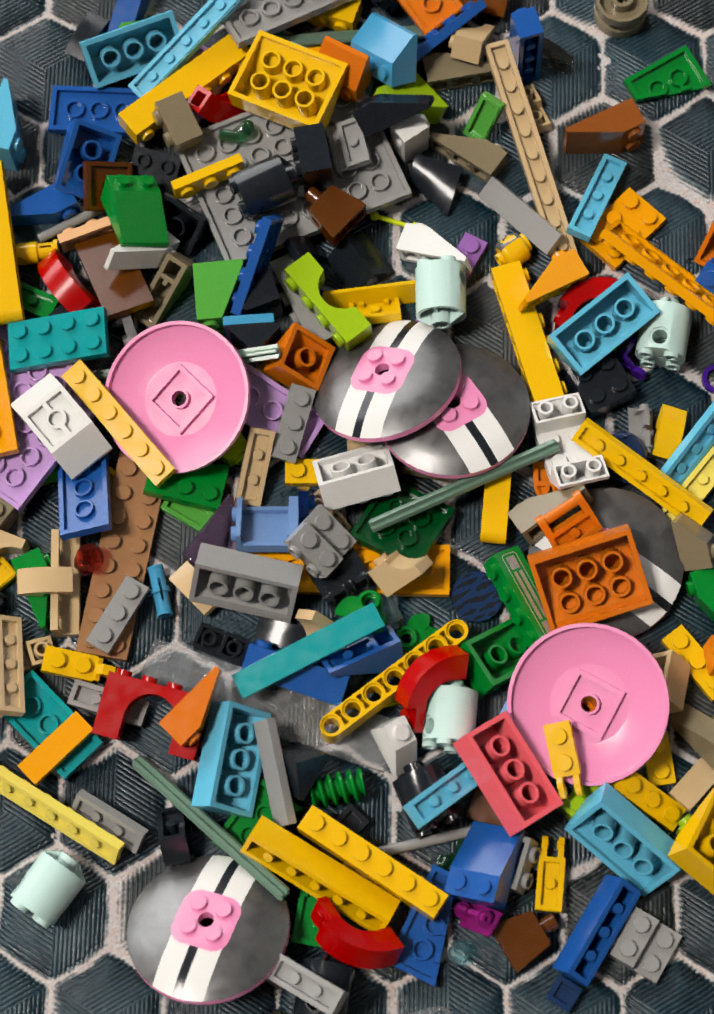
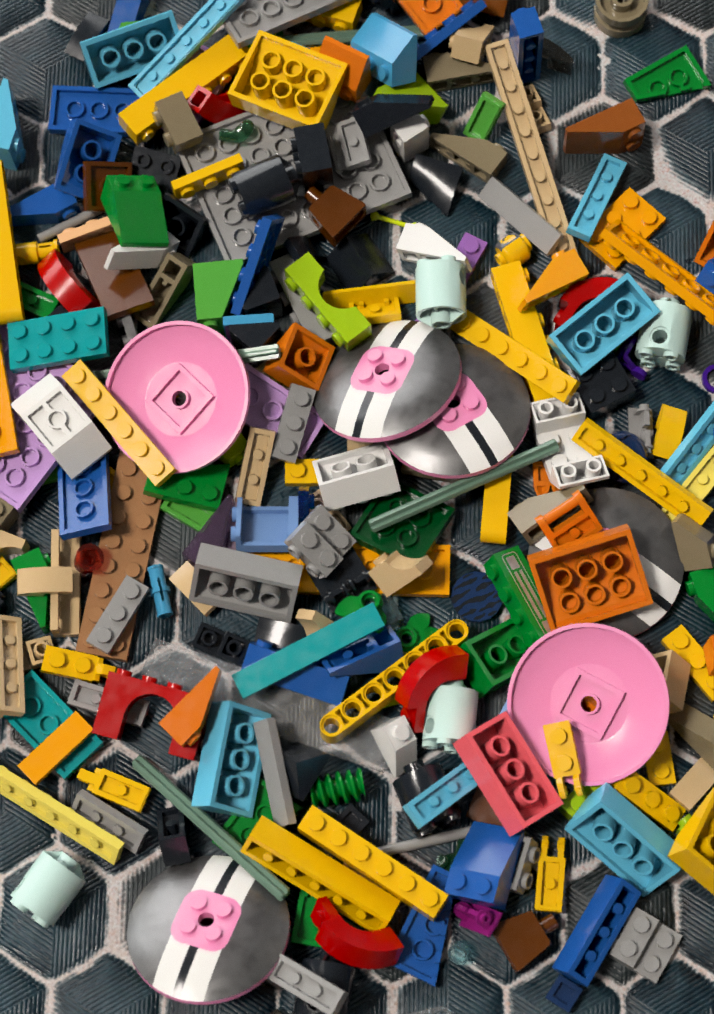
(116, 788): none -> yellow hinge
(517, 357): none -> yellow plate

